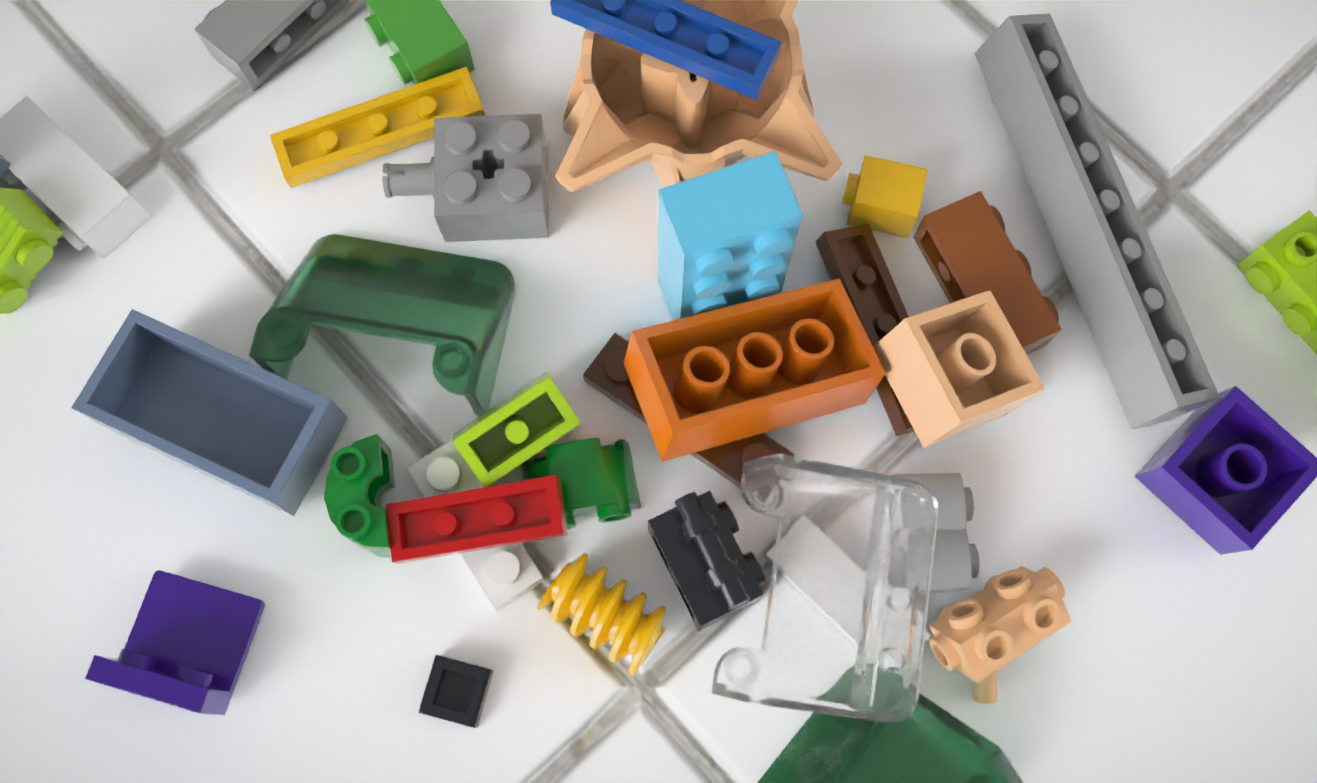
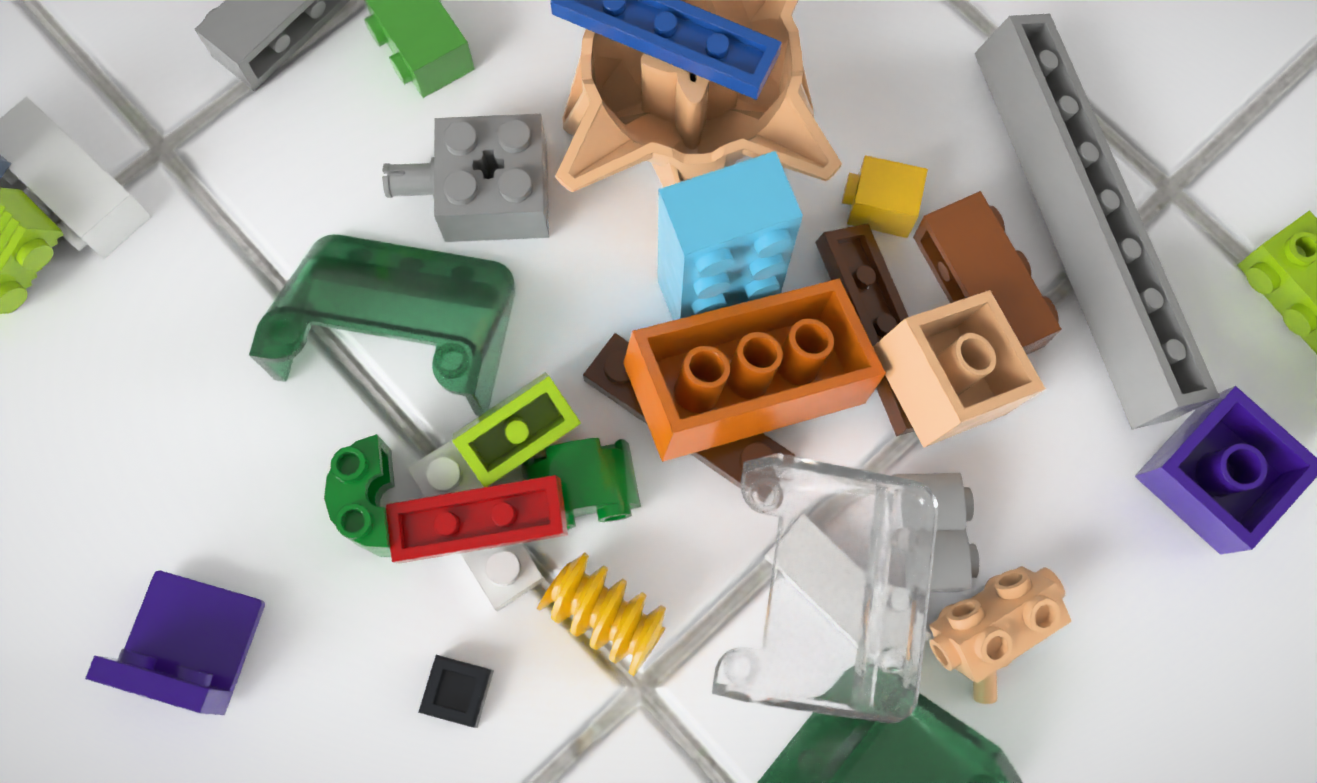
(212, 411): sand blue piece -> none
(373, 127): yellow plate -> none
(705, 558): black brick -> none

